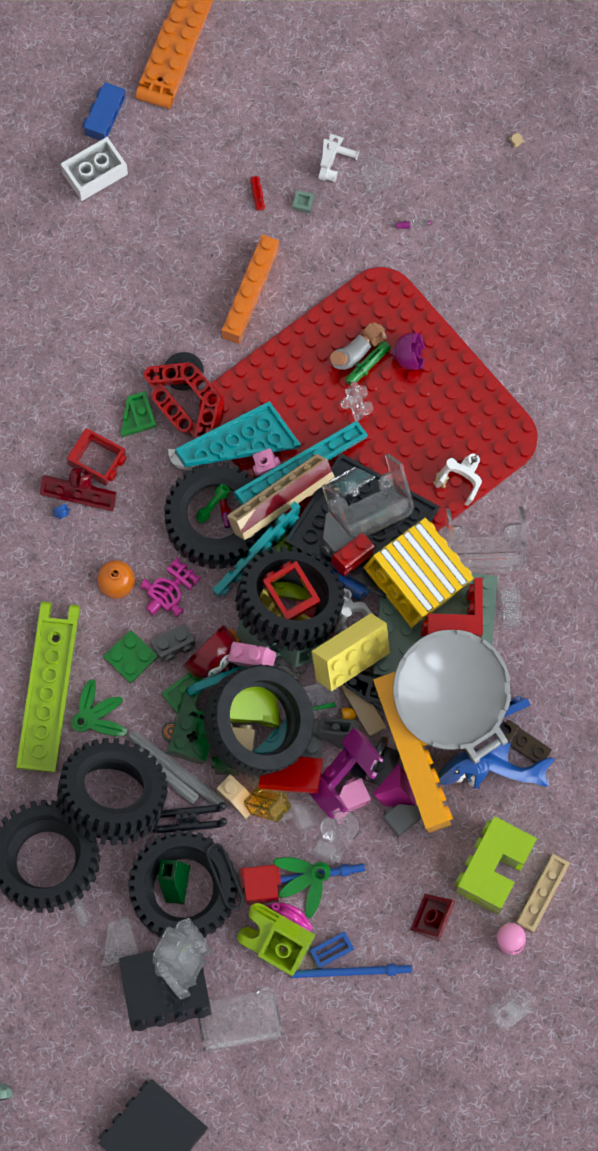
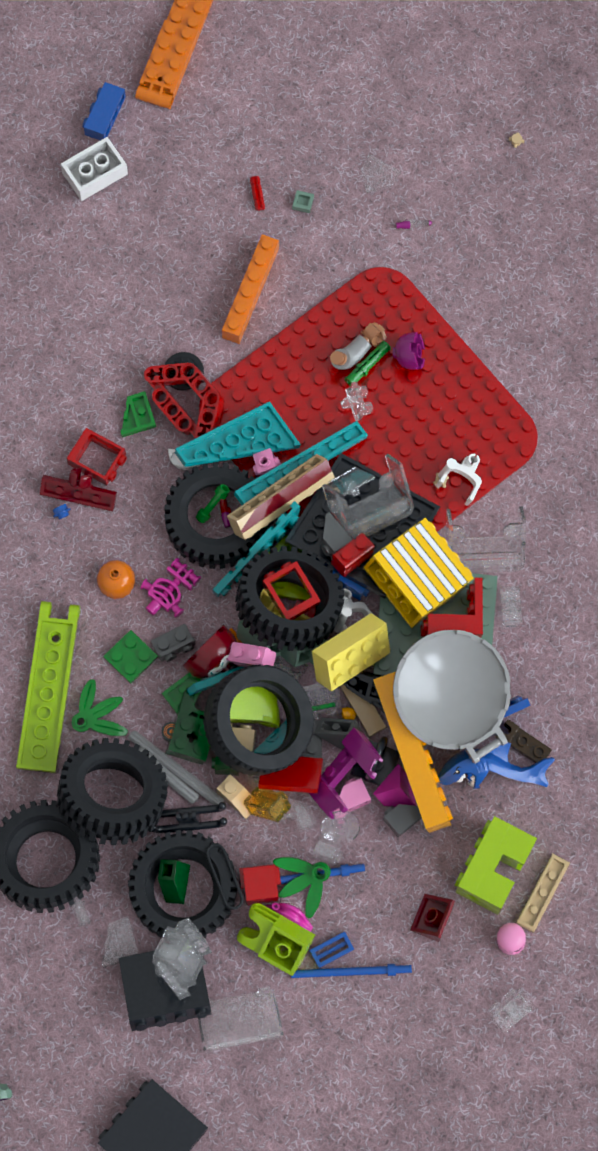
(329, 156): white piece -> none

